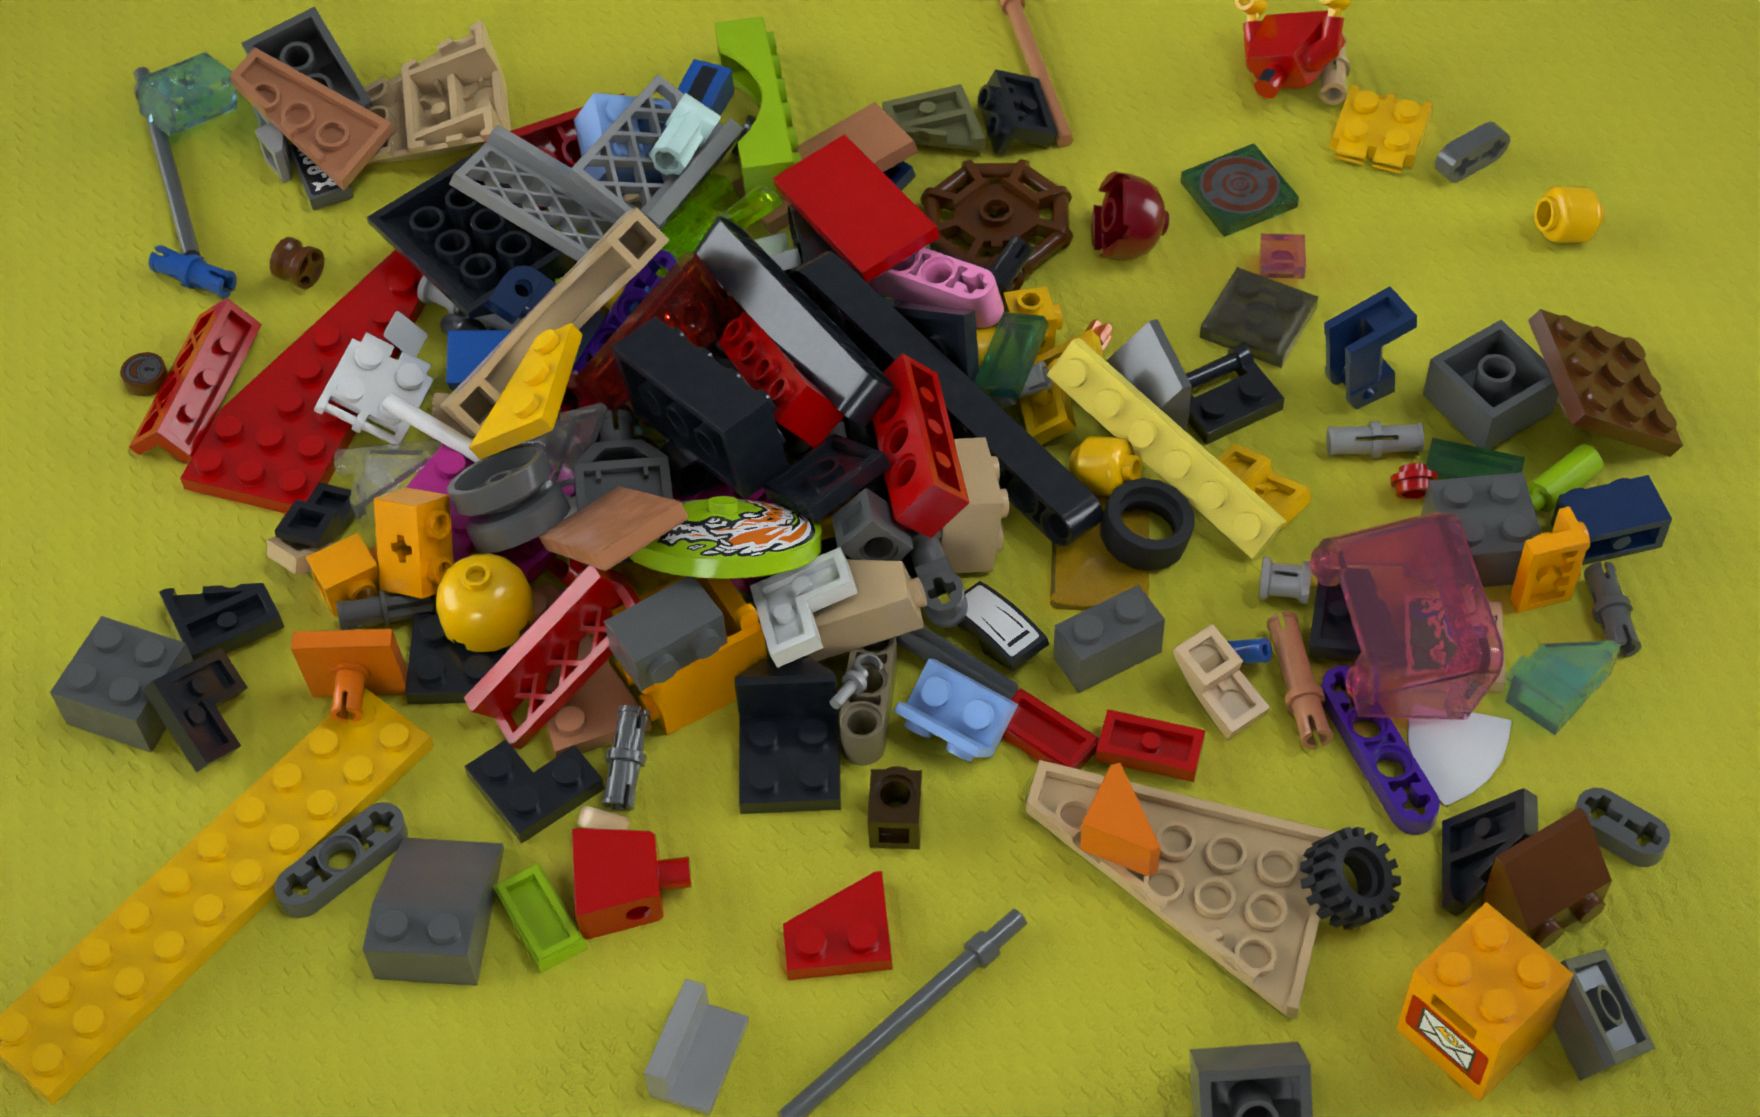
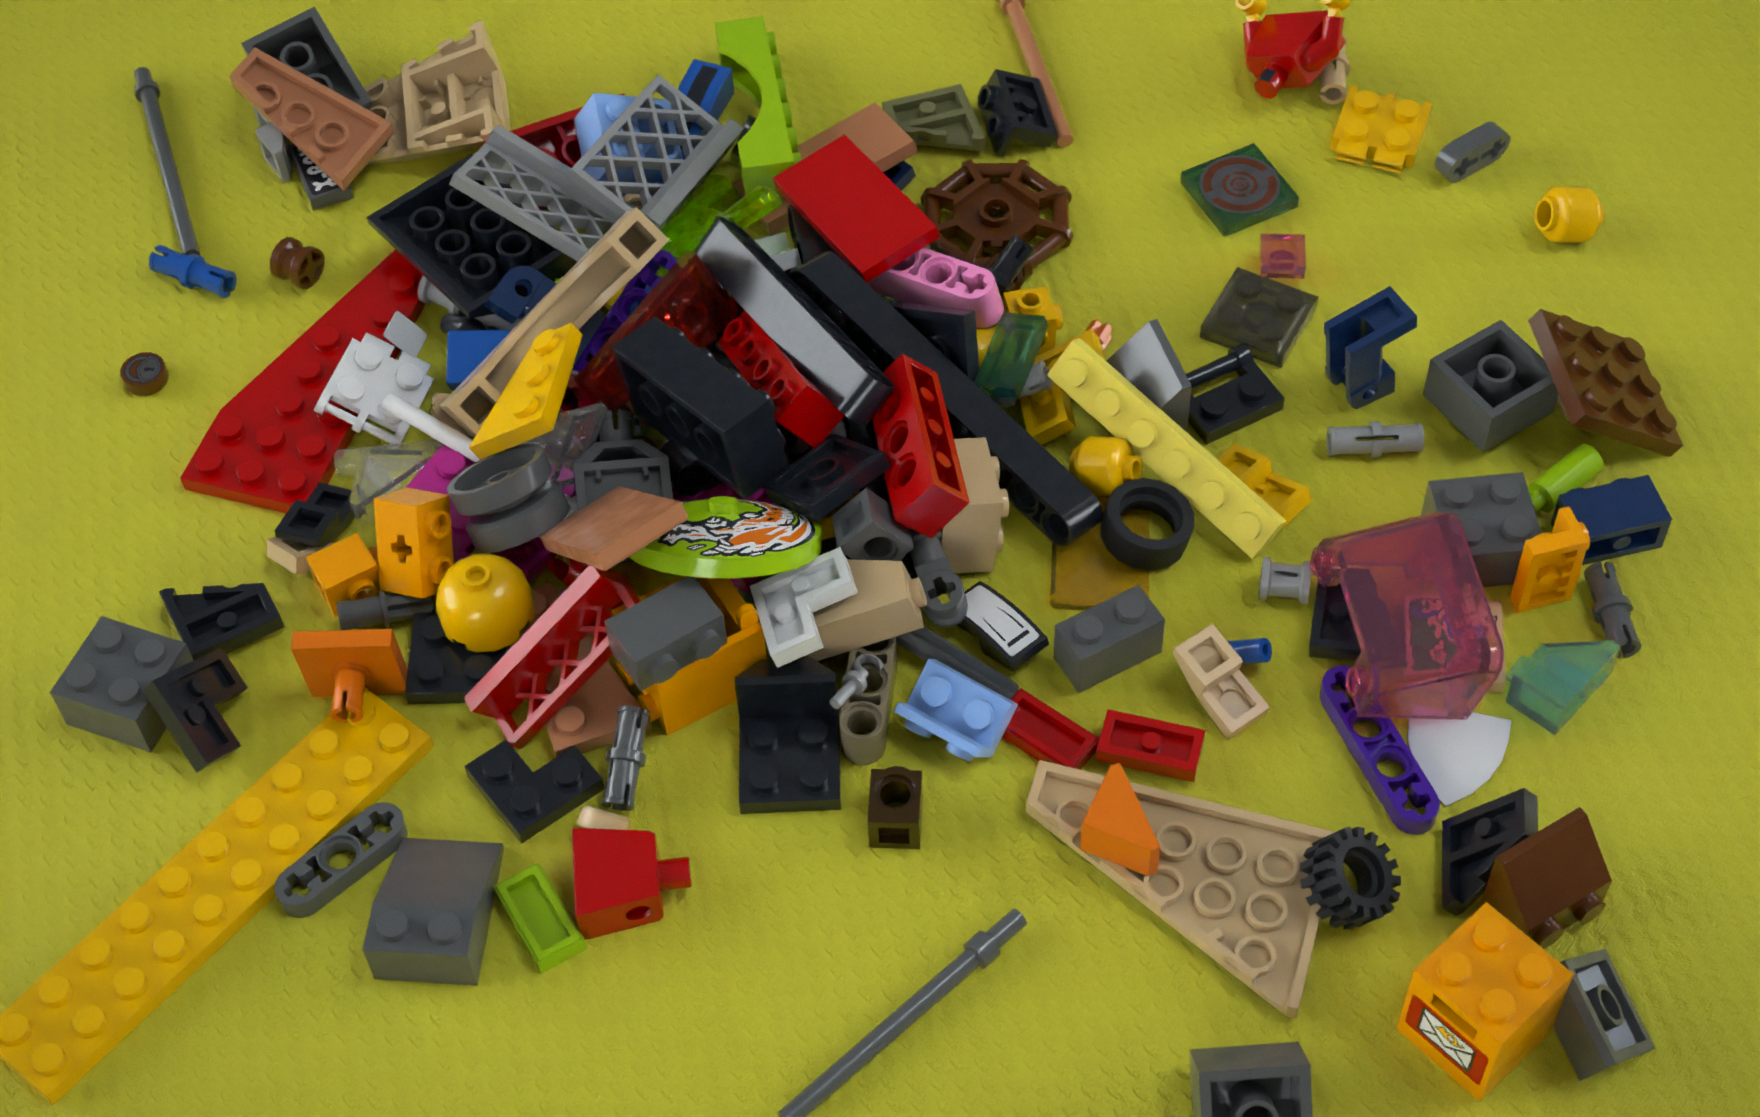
(186, 93): clear light blue brick -> none
(197, 381): red fence -> none
(685, 132): light aqua piece -> none
(694, 1050): light grey panel -> none
(841, 933): red wing -> none
(1129, 217): dark red cylinder -> none
(1303, 694): nougat pin -> none
(1412, 480): red plate -> none
(1461, 460): clear green tile -> none
(1623, 826): dark grey beam -> none

